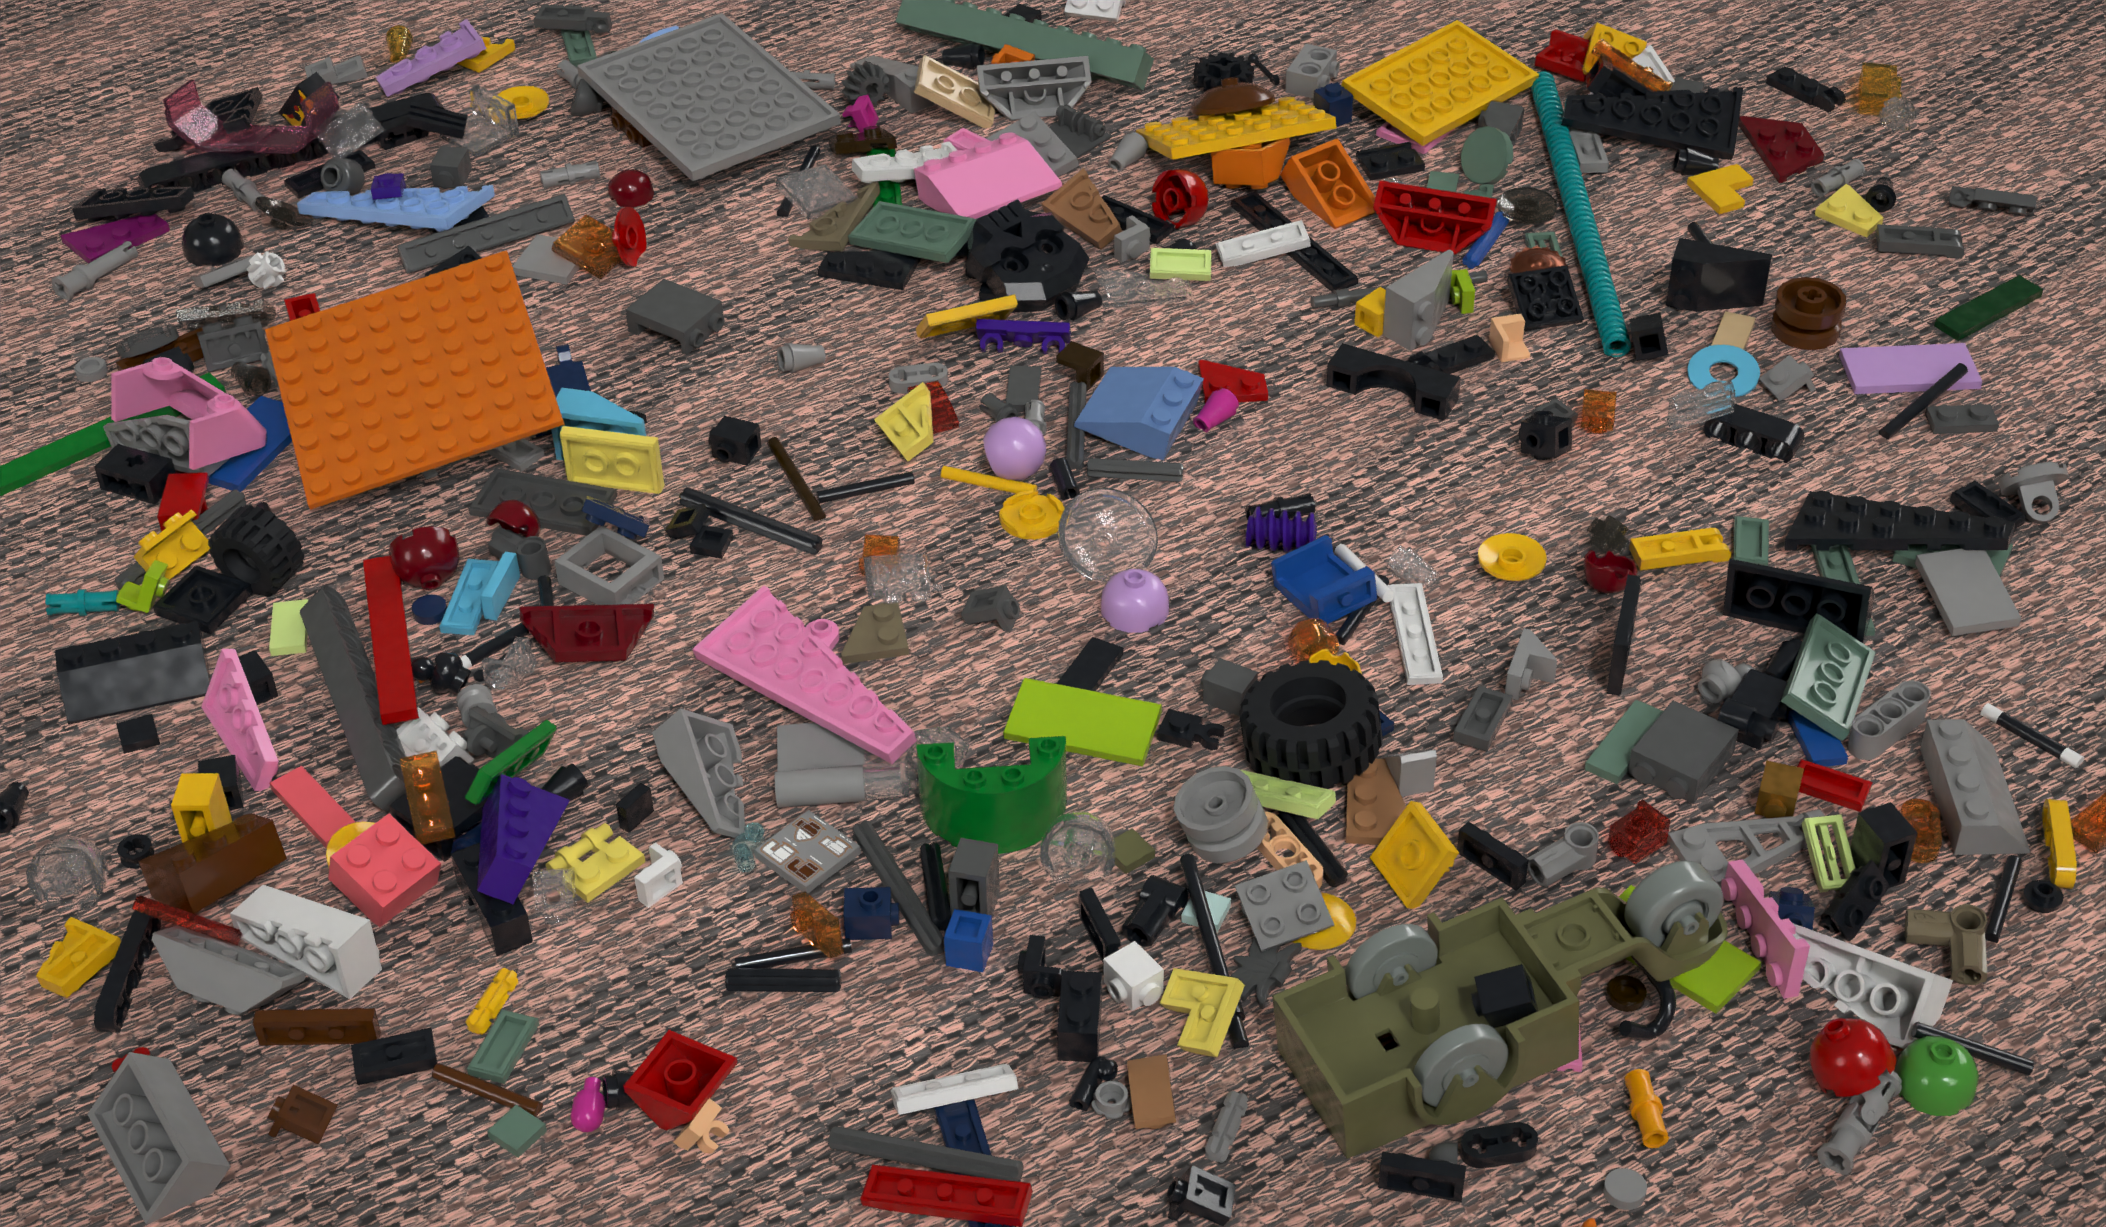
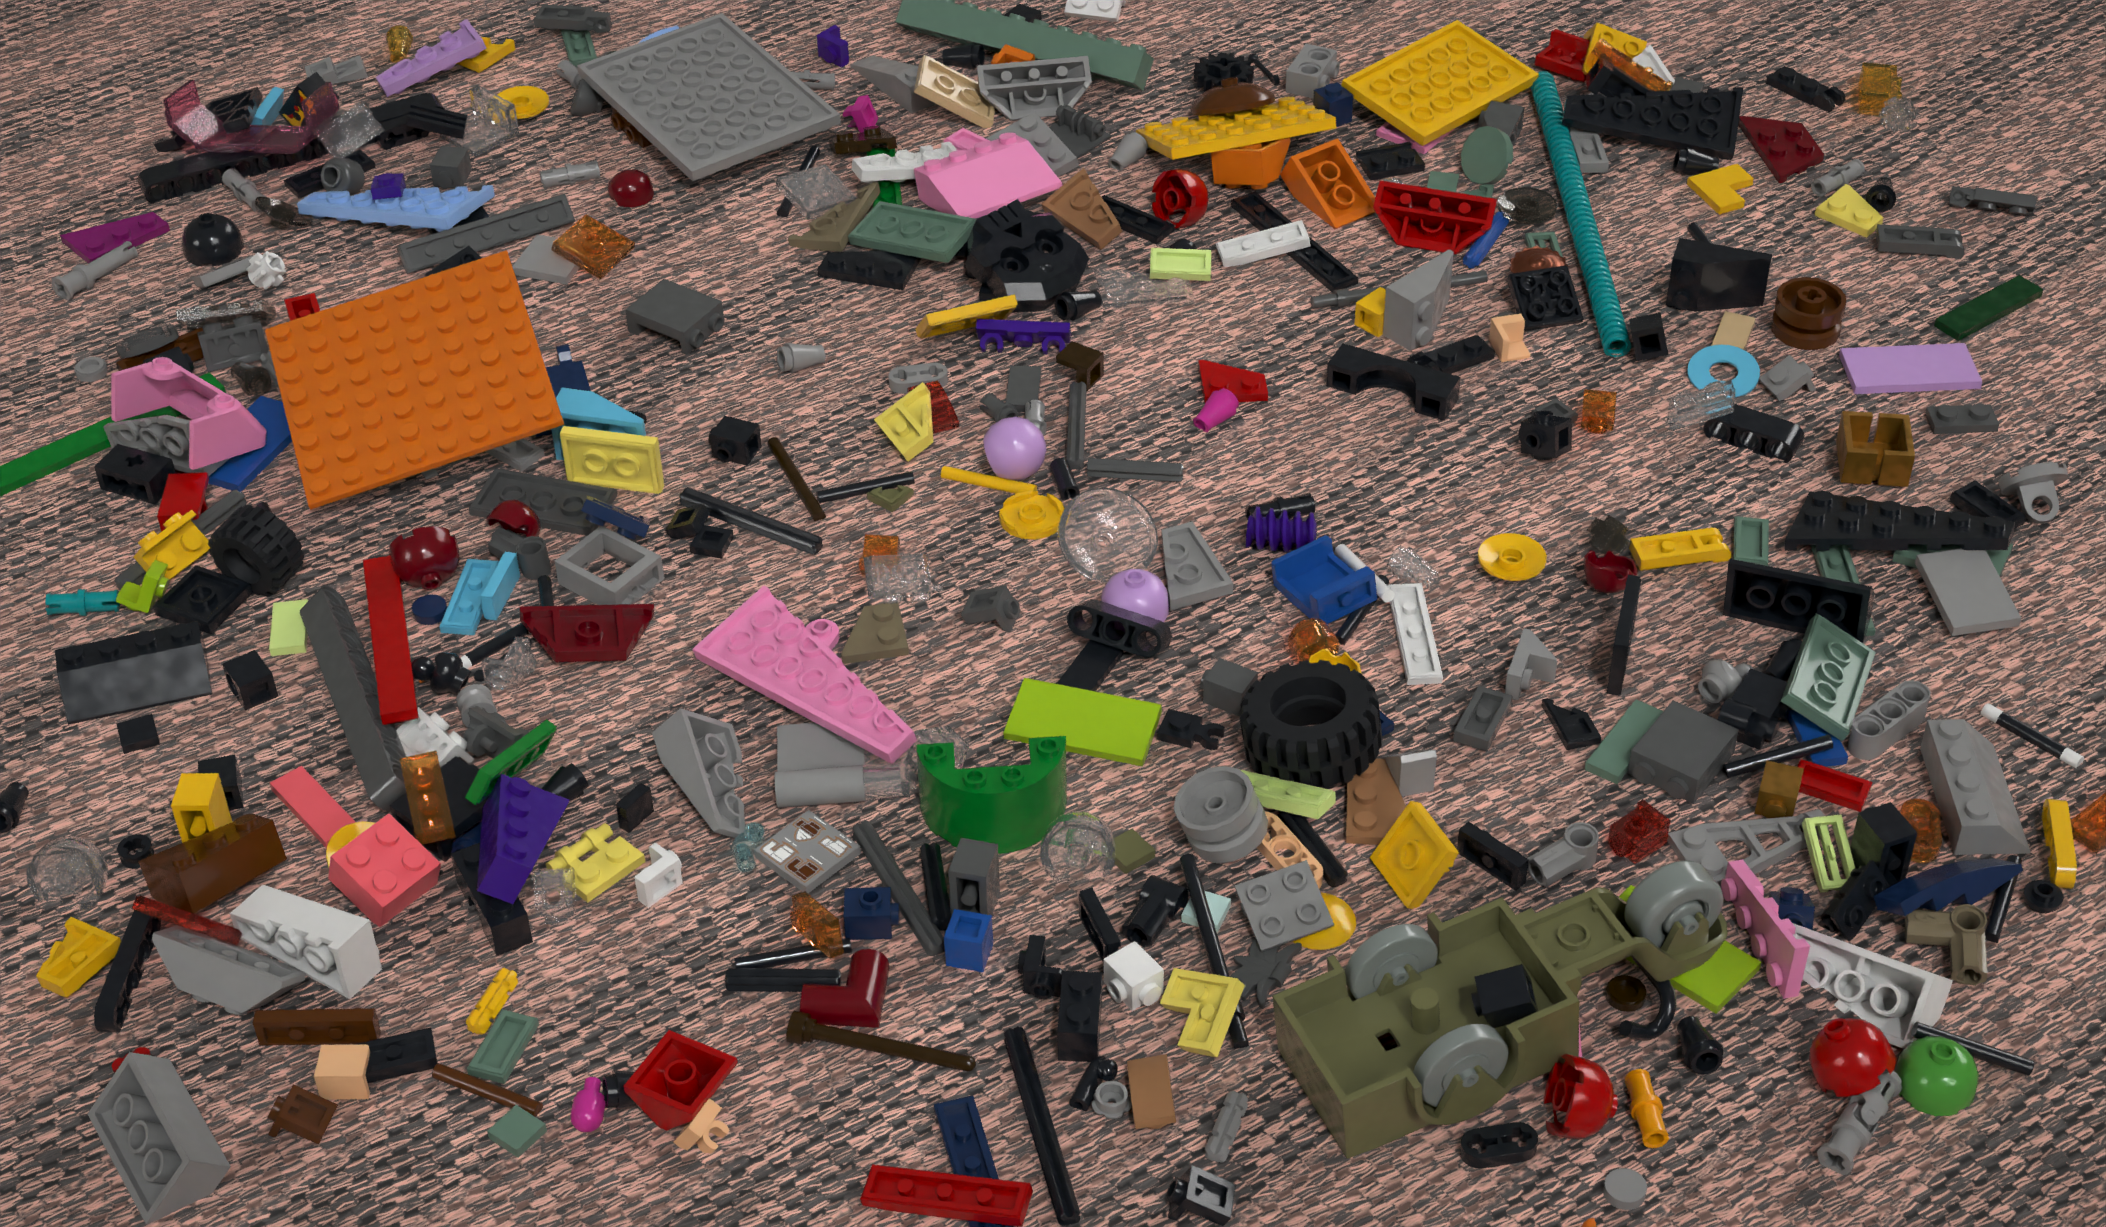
(124, 204): black wing -> none
(238, 721): bright pink wing -> none
(269, 108): none -> medium azure tile
(342, 1072): none -> light nougat panel
(629, 236): red dish -> none
(805, 1029): none -> dark brown piece
(832, 47): none -> dark purple bracket
(856, 1003): none -> dark red brick
(865, 80): dark grey gear -> none
(890, 498): none -> olive tile
(925, 1154): dark grey axle -> none
(954, 1088): white tile -> none
(1042, 1127): none -> black axle
(1104, 632): none -> black beam
(1132, 241): light grey bracket -> none
(1141, 407): medium blue slope -> none
(1191, 567): none -> light grey wing
(1421, 1176): black plate -> none
(1445, 1151): dark grey hinge -> none
(1462, 291): lime bracket -> none
(1572, 726): none -> black tile
(1583, 1093): none -> red cylinder
(1699, 1047): none -> black cone
(1779, 755): none -> black bar
(1885, 460): none -> pearl gold piece
(1923, 401): black bar -> none
(1951, 883): none -> dark blue slope

